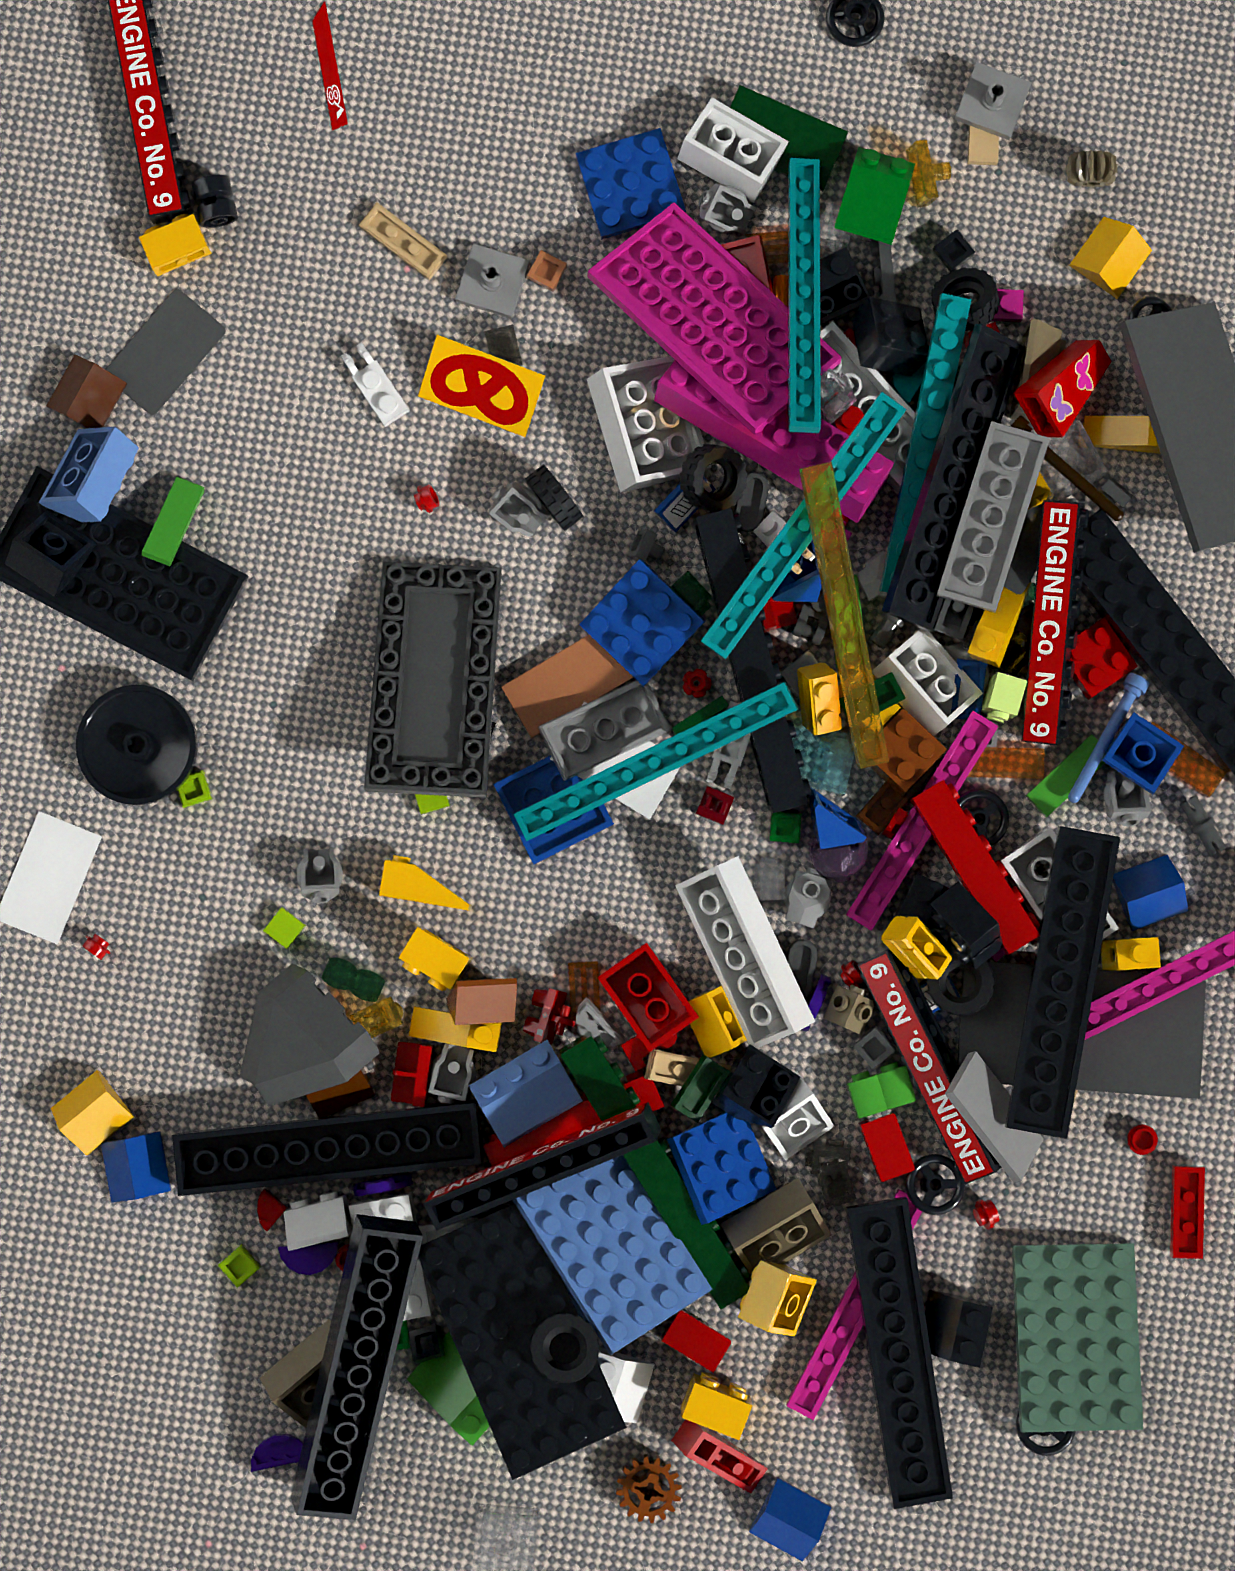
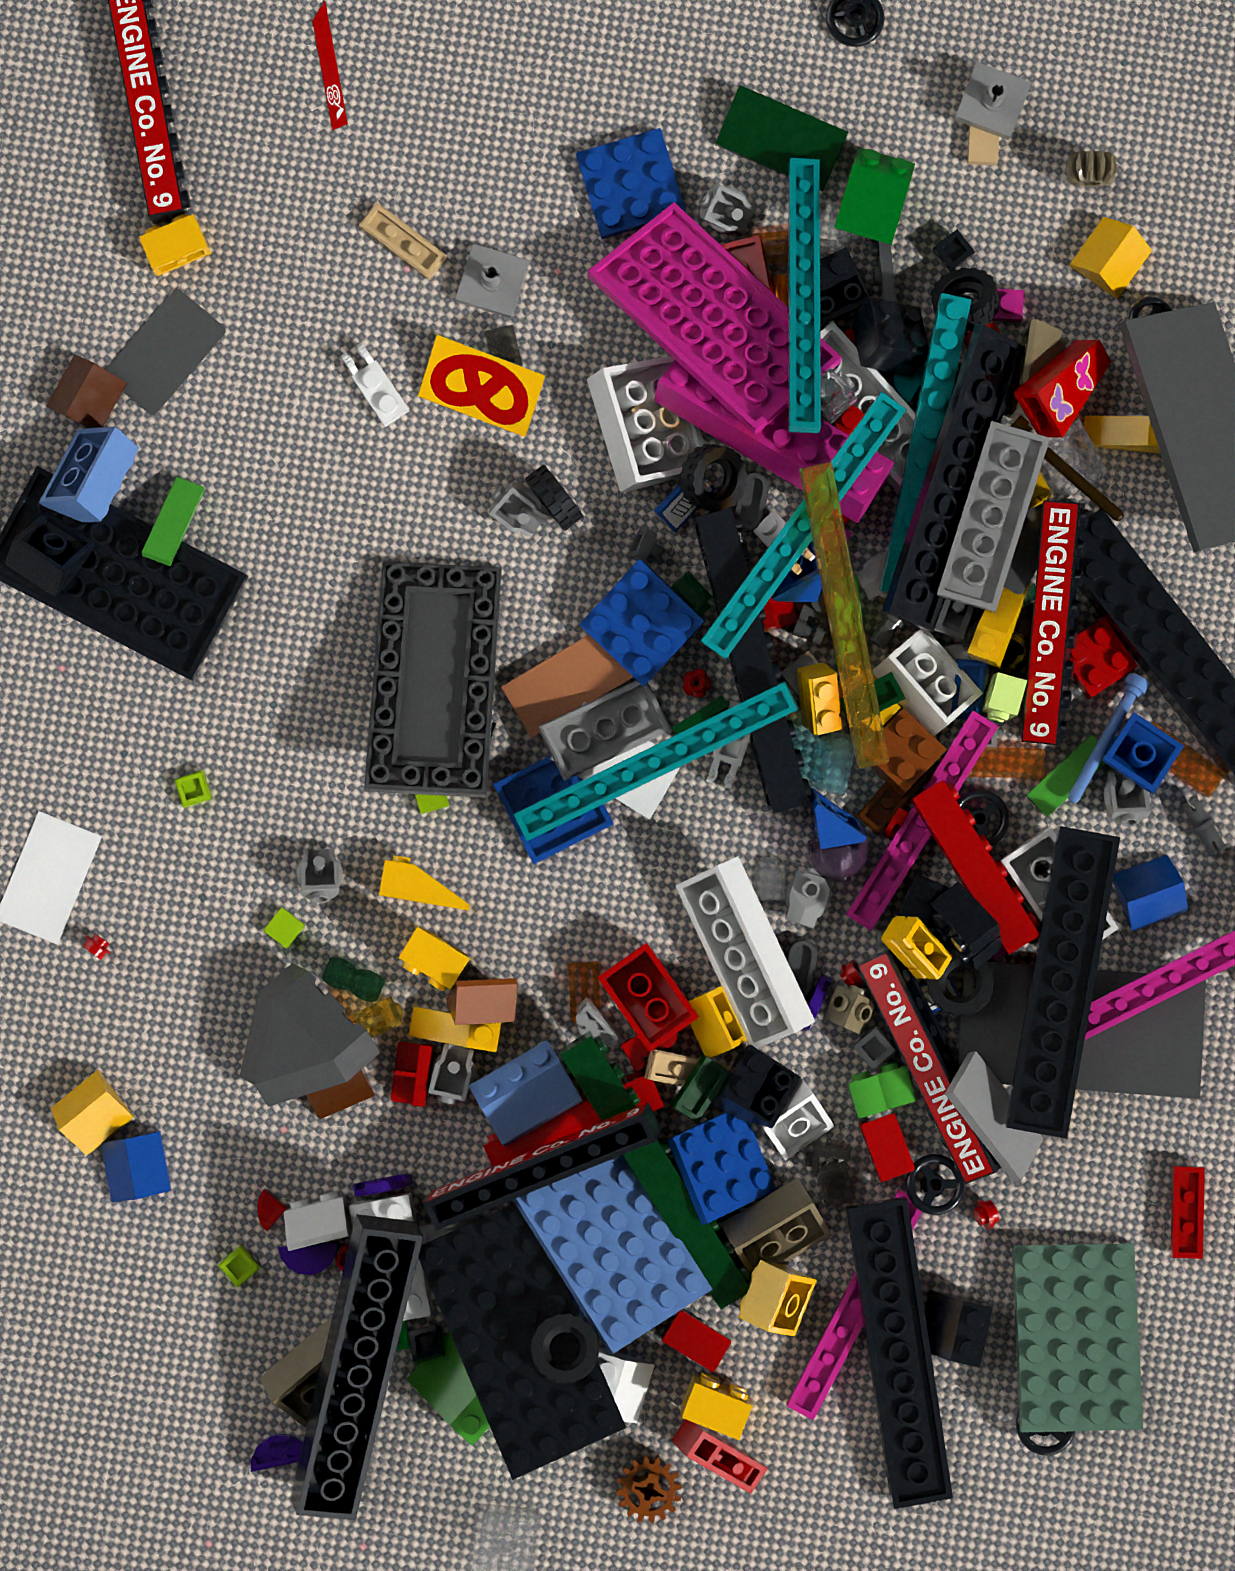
(136, 745): black dish -> none
(215, 206): black wheel -> none
(327, 1148): black brick -> none
(426, 498): red plate -> none
(547, 270): nougat plate -> none
(553, 1015): red hips -> none
(715, 805): dark red tile -> none
(732, 149): white slope -> none
(785, 827): green tile -> none
(791, 1519): blue slope -> none
(926, 173): clear yellow tile -> none
(1116, 492): dark grey tile -> none
(1130, 954): yellow torso -> none
(1142, 1139): red plate -> none

